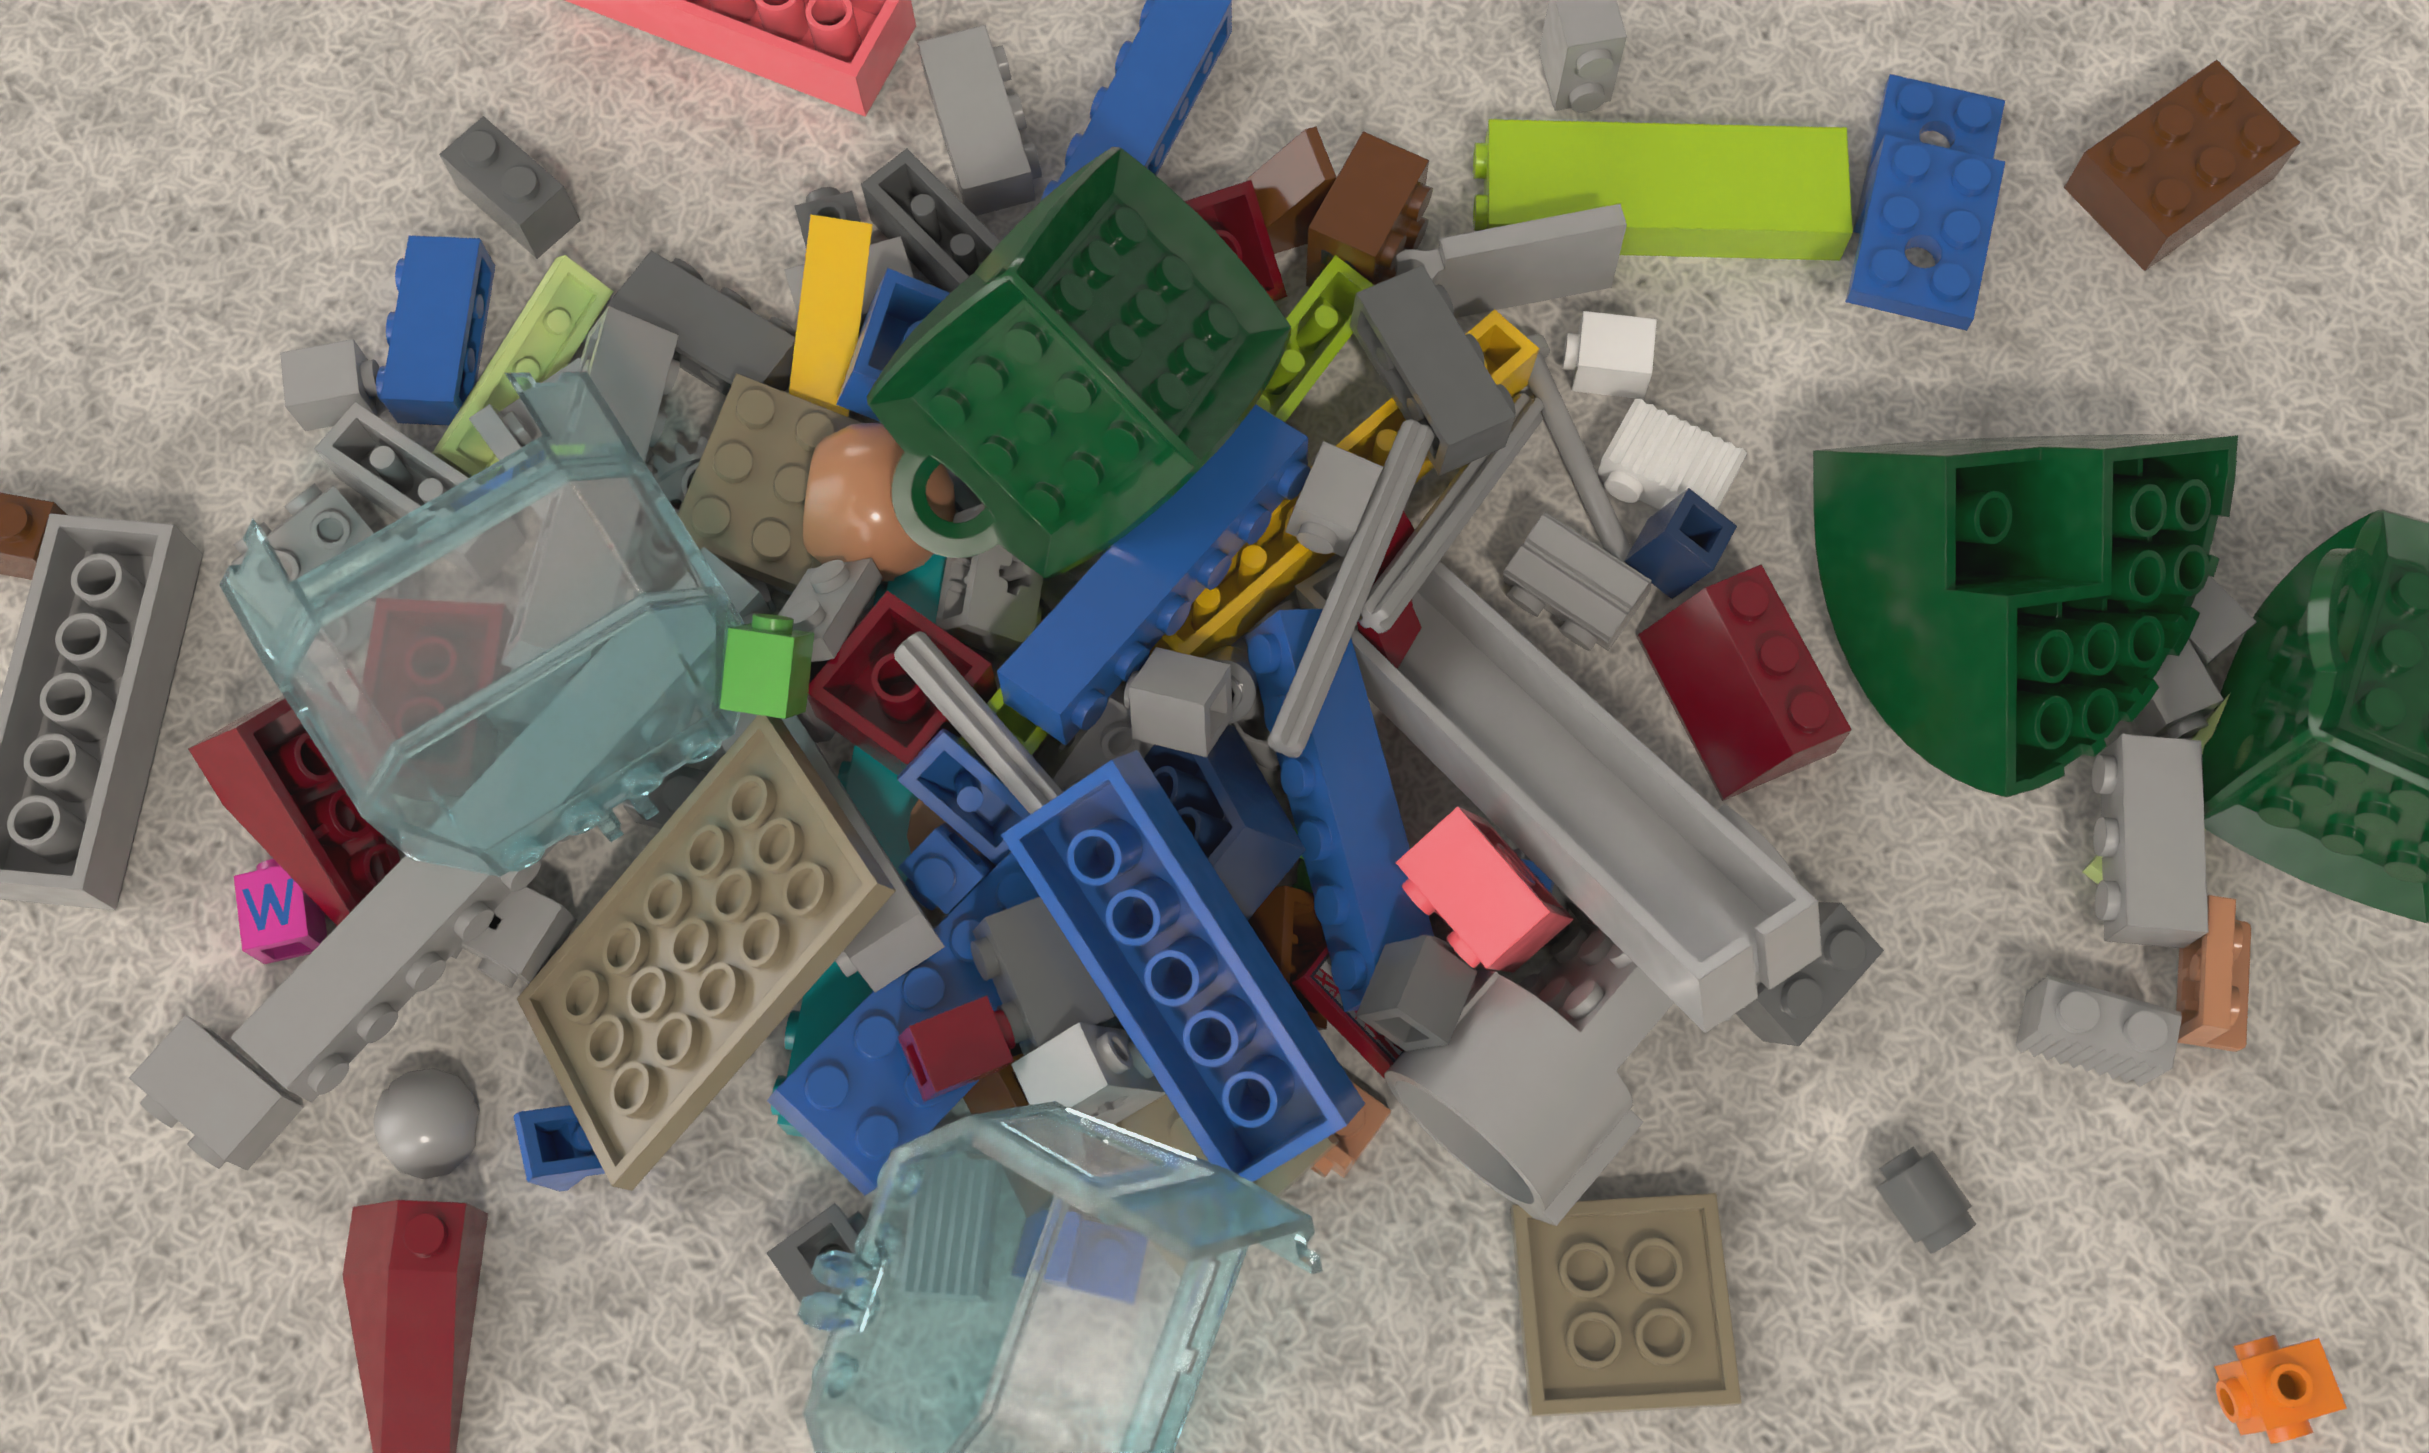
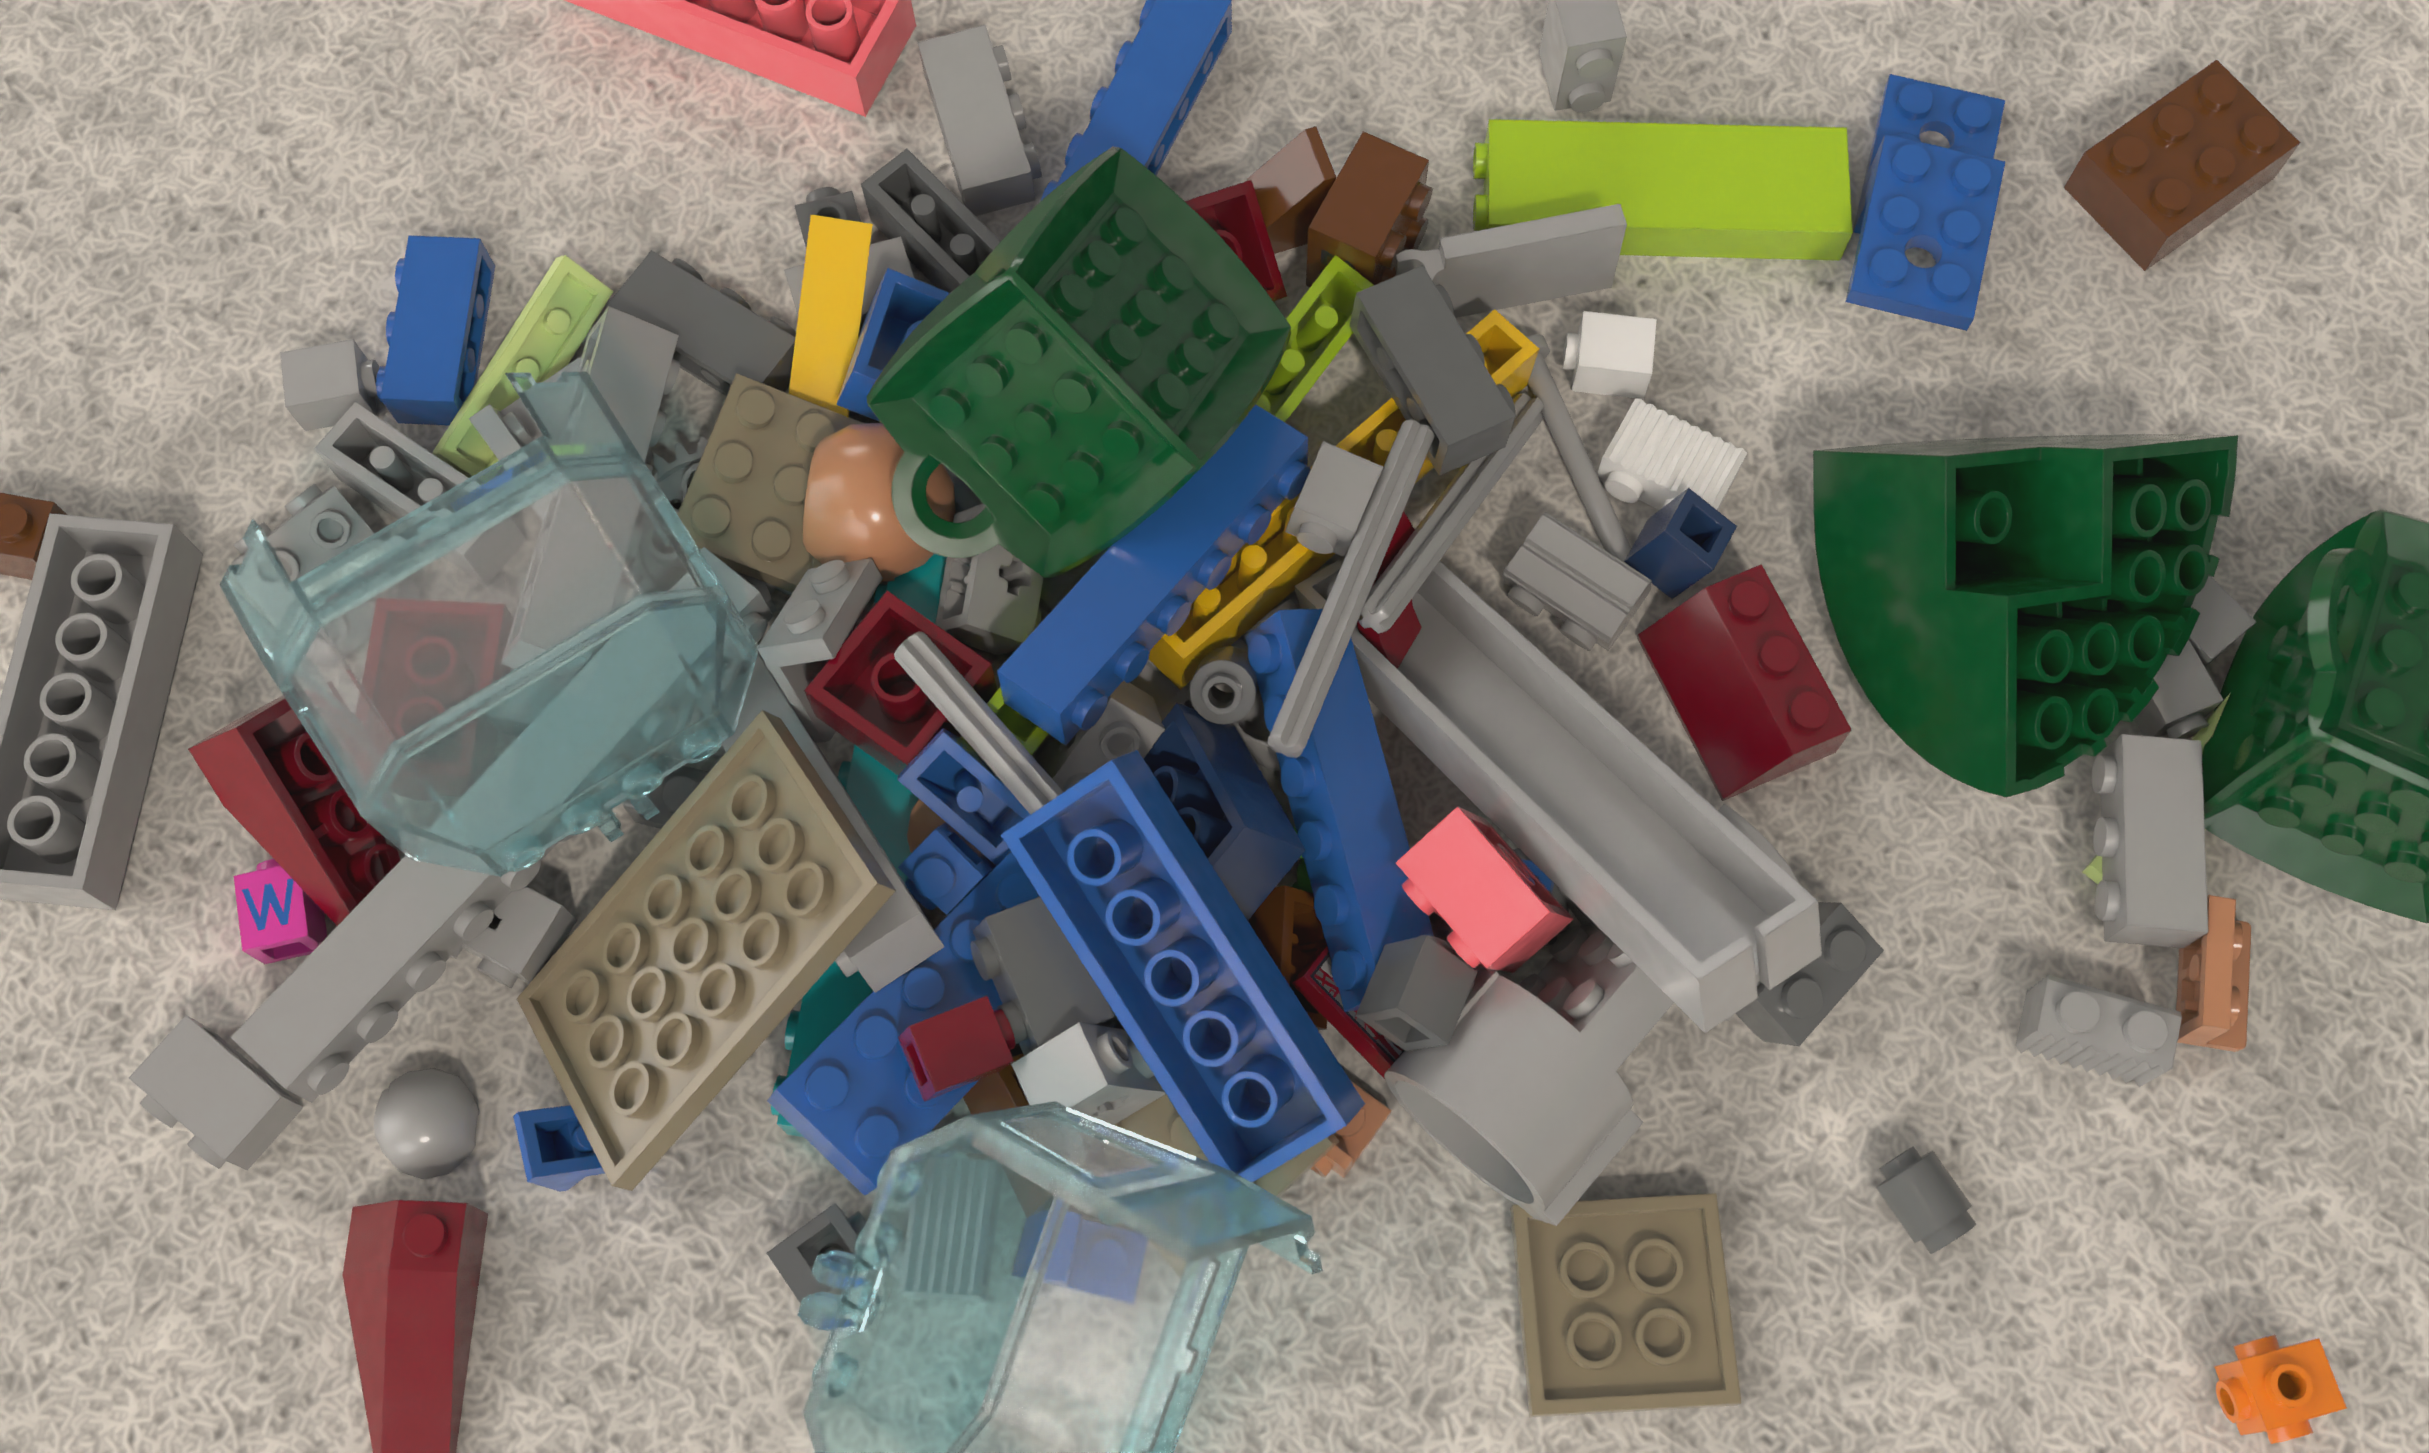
(510, 187): dark grey brick -> none
(767, 667): bright green brick -> none
(1179, 701): light grey brick -> none

